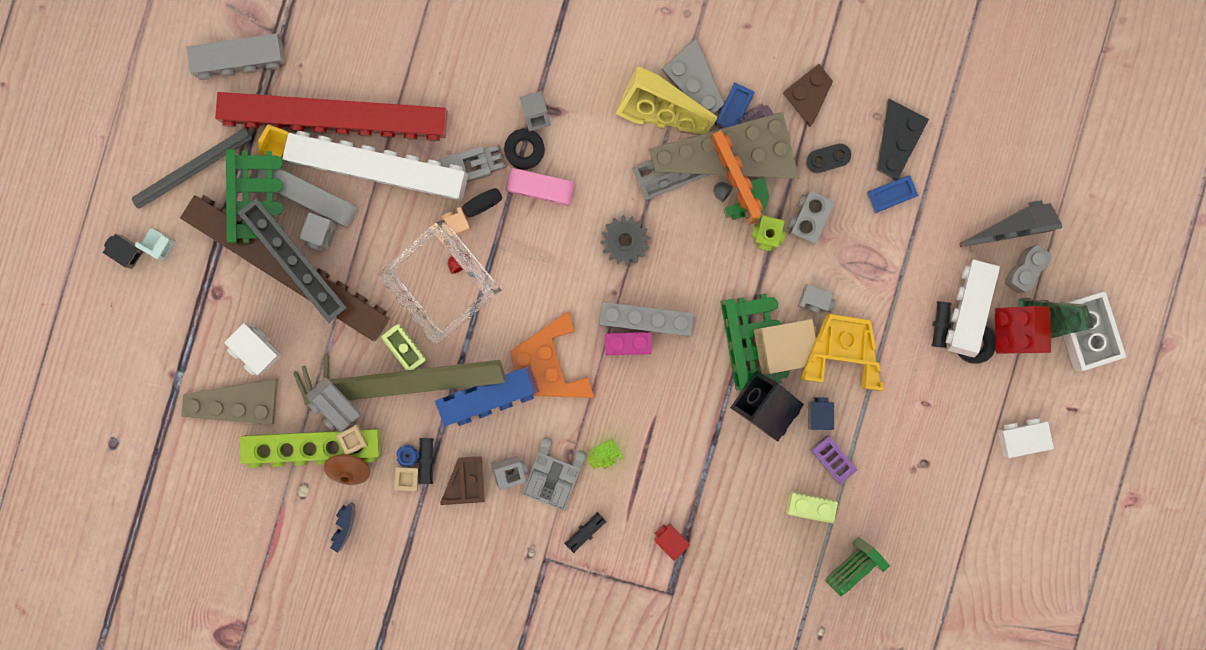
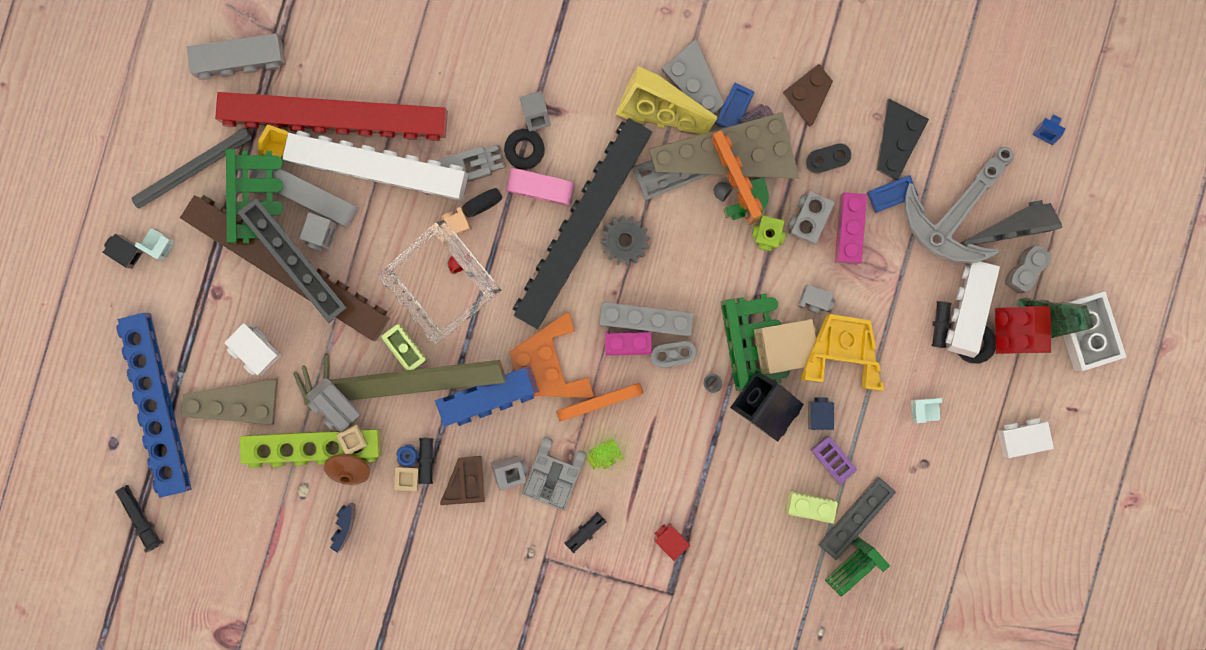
(144, 529): none -> black pin
(164, 413): none -> blue brick
(583, 223): none -> black brick
(599, 402): none -> orange beam
(673, 354): none -> light grey plate
(708, 381): none -> dark grey hinge
(850, 228): none -> dark pink brick
(857, 518): none -> dark grey tile
(925, 409): none -> light aqua panel
(948, 248): none -> light grey piece
(1049, 130): none -> blue tile

